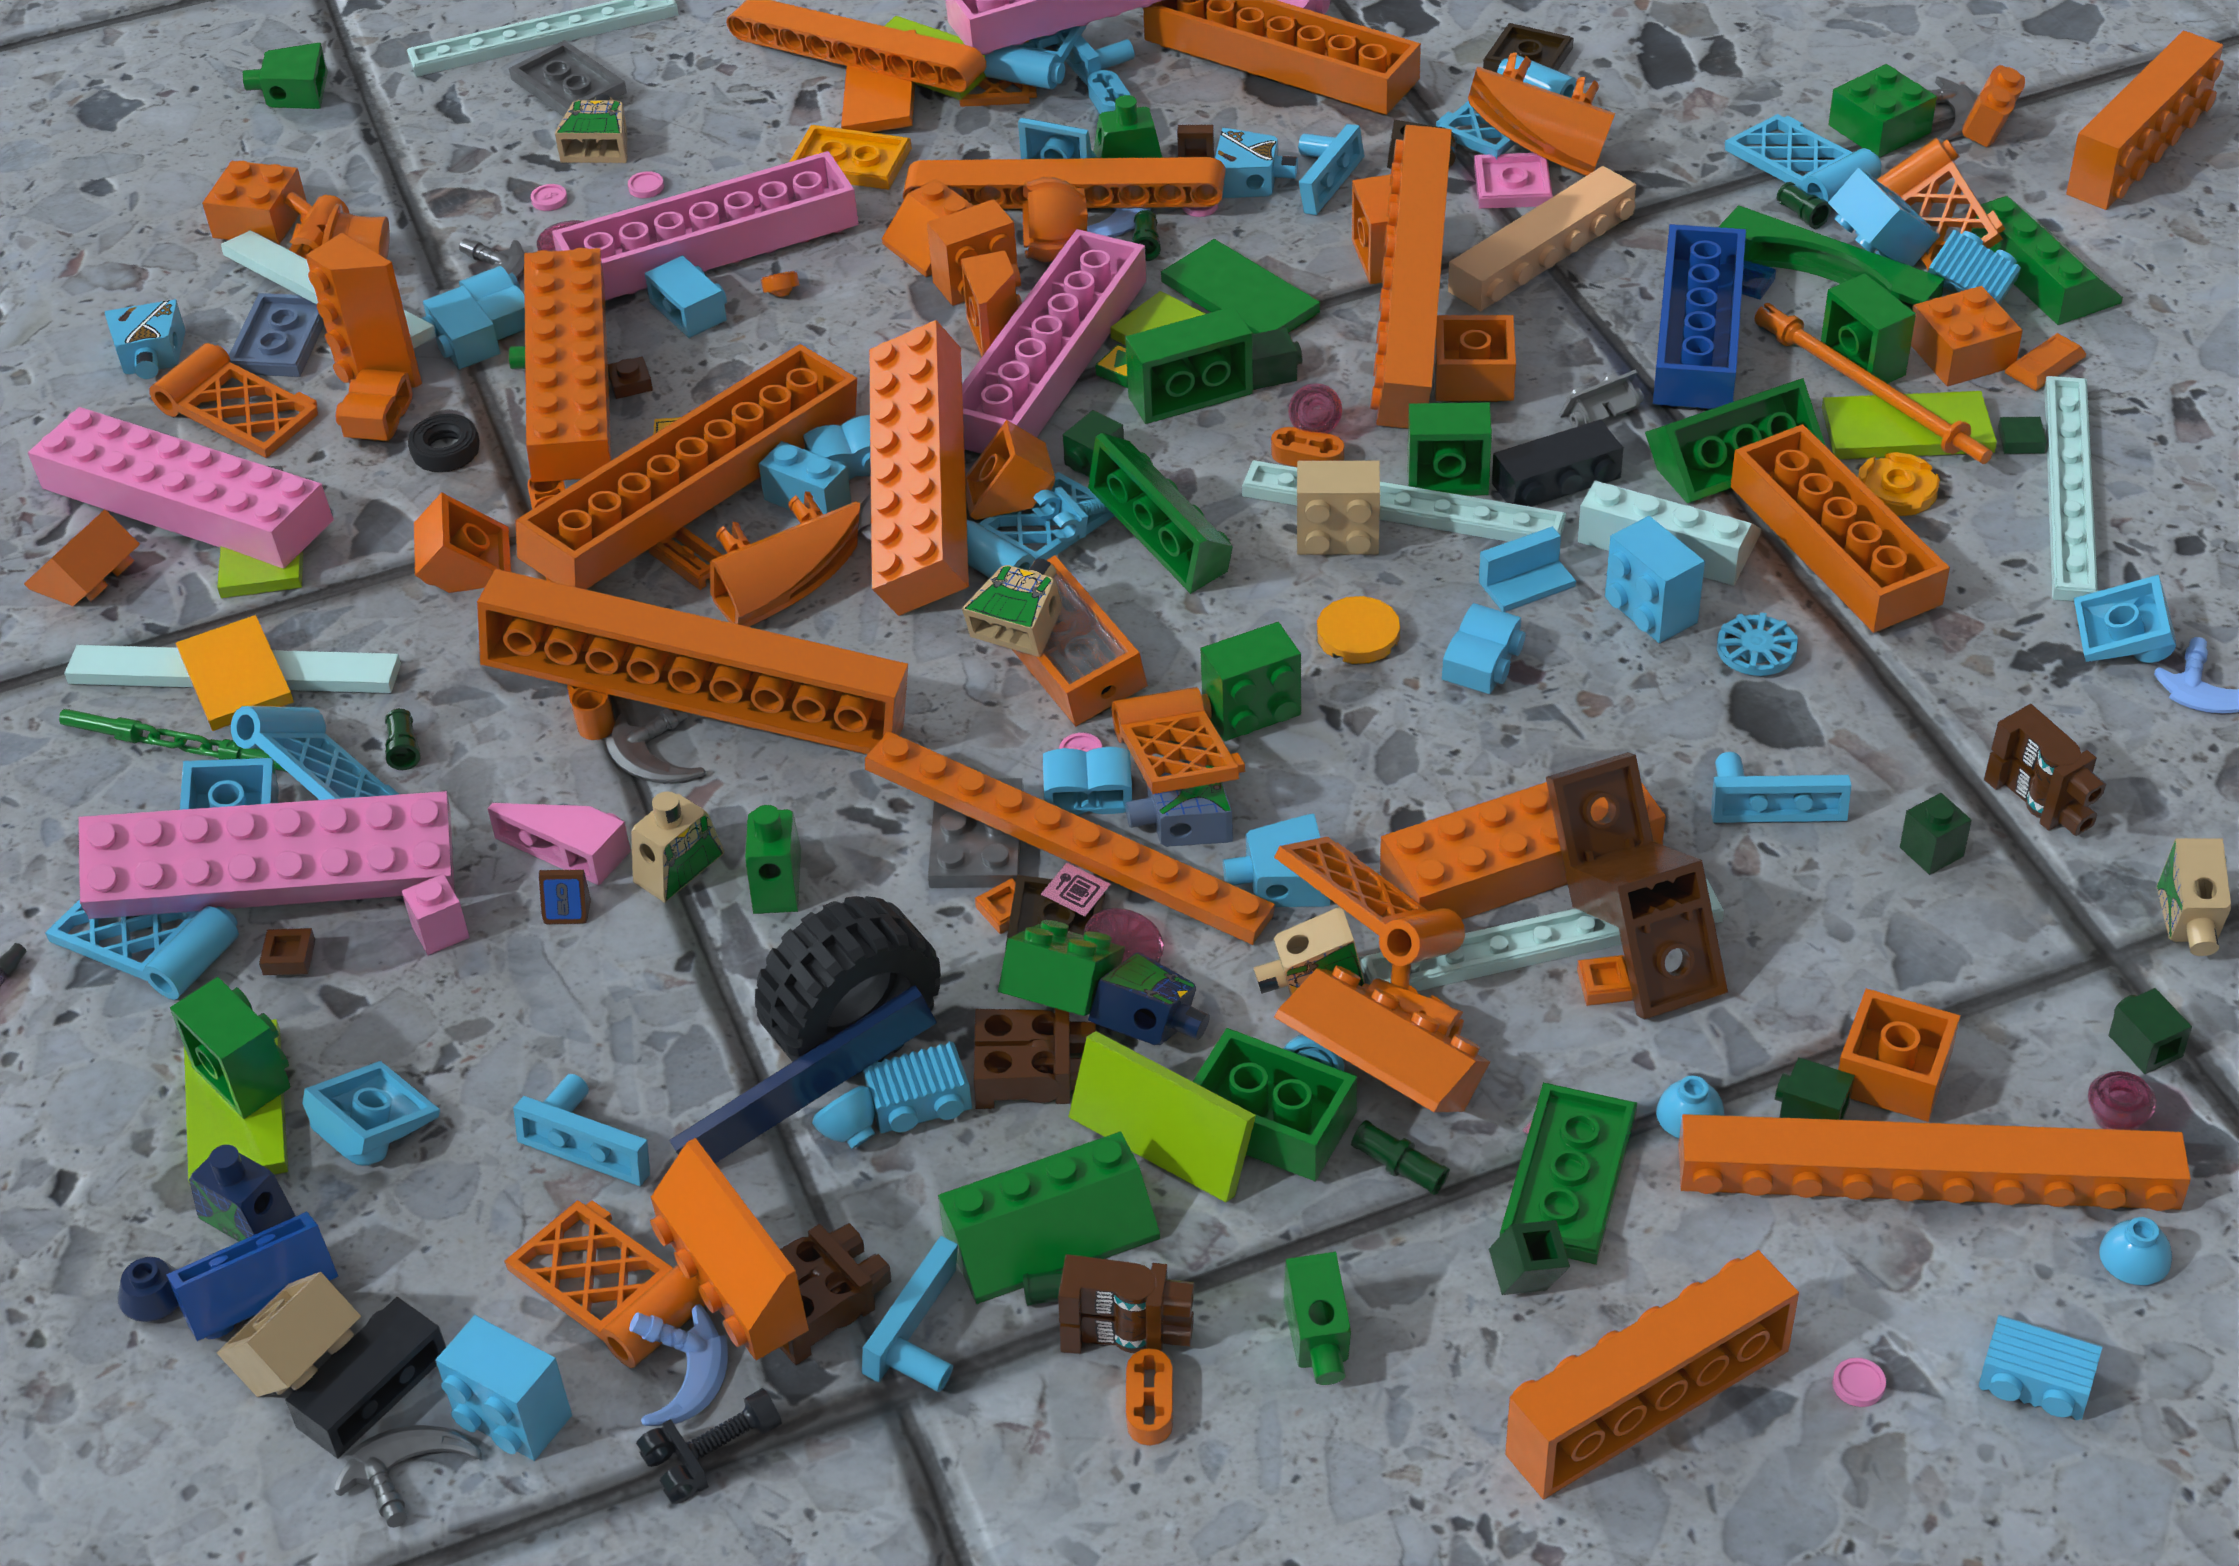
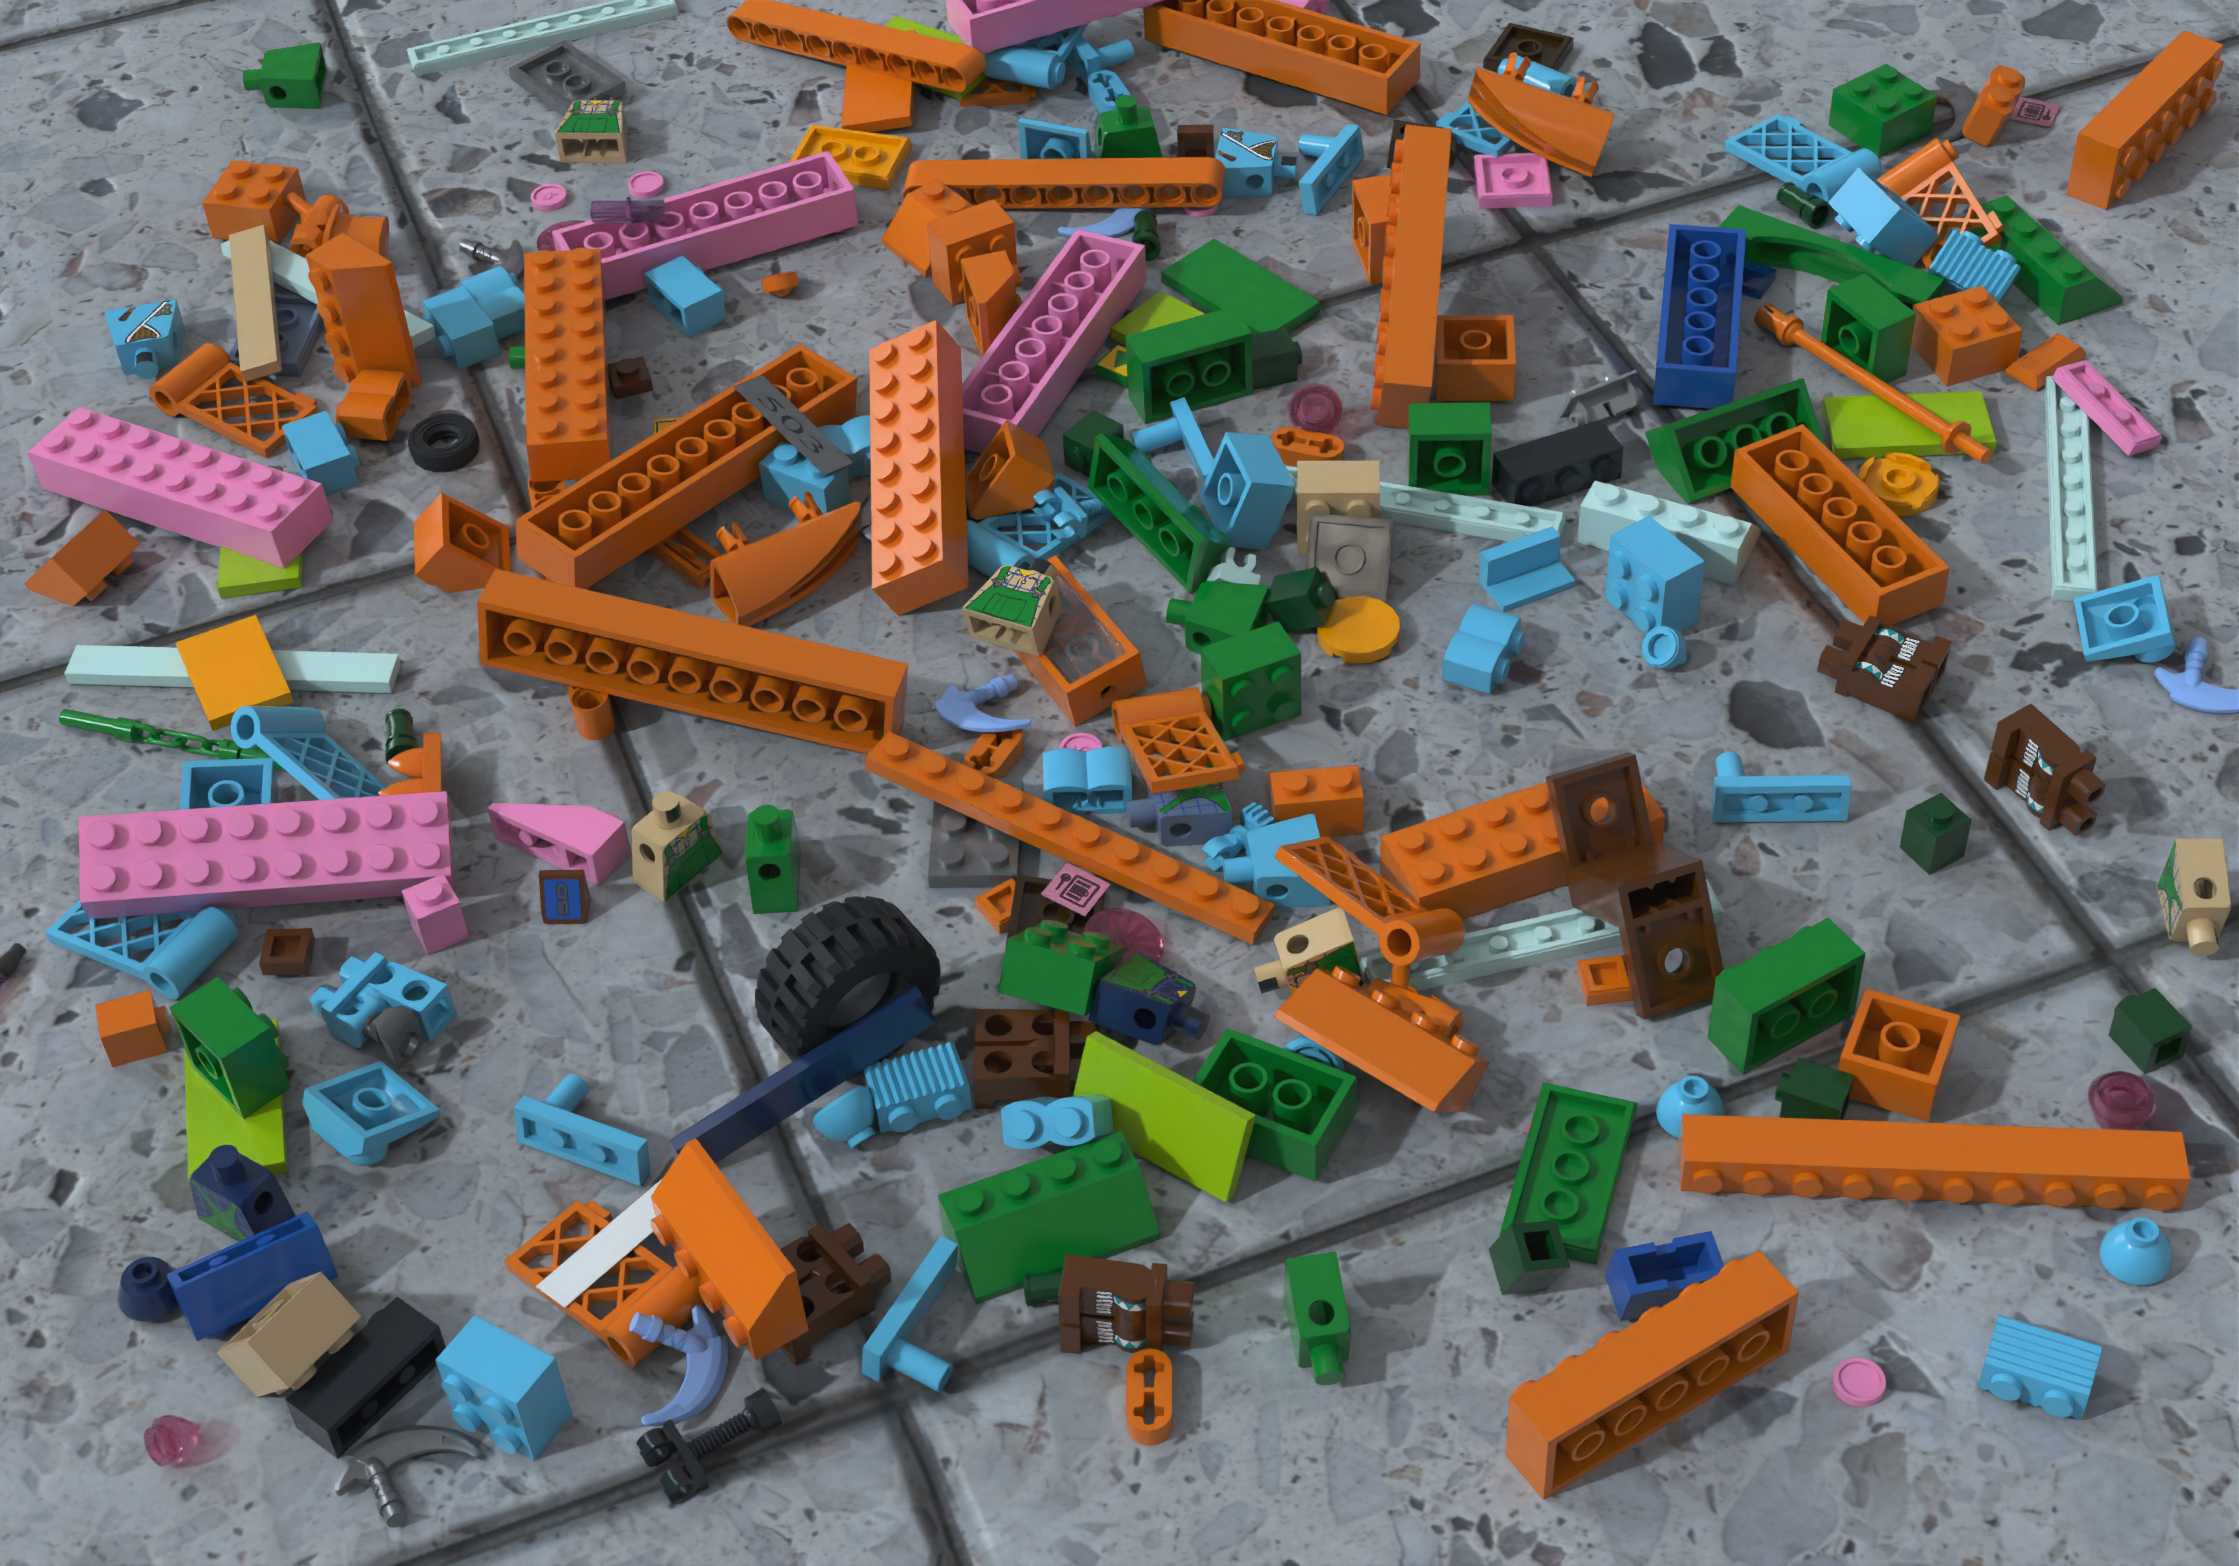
(133, 1028): none -> orange brick
(171, 1440): none -> clear pink plate
(255, 303): none -> tan tile
(321, 452): none -> medium azure brick
(384, 1004): none -> medium azure hips
(418, 763): none -> orange tile
(601, 1252): none -> white sticker
(628, 211): none -> clear purple axle
(631, 754): flat silver piece -> none
(793, 425): none -> flat silver sticker
(960, 707): none -> light blue piece
(1000, 758): none -> orange beam
(1051, 216): orange piece -> none
(1057, 1121): none -> medium azure brick
(1179, 428): none -> medium azure piece
(1219, 612): none -> green torso
(1231, 573): none -> light aqua tile
(1231, 844): none -> medium azure piece
(1247, 490): none -> medium azure brick
(1300, 600): none -> dark green brick
(1327, 792): none -> orange slope
(1351, 554): none -> tile
(1400, 1157): dark green pin -> none
(1541, 238): light nougat brick -> none
(1658, 1274): none -> blue brick
(1664, 648): none -> medium azure tile
(1757, 644): medium azure wheel -> none
(1785, 995): none -> green brick
(1885, 666): none -> reddish brown hips
(2022, 435): dark green tile -> none
(2035, 111): none -> clear pink sticker
(2107, 407): none -> bright pink tile

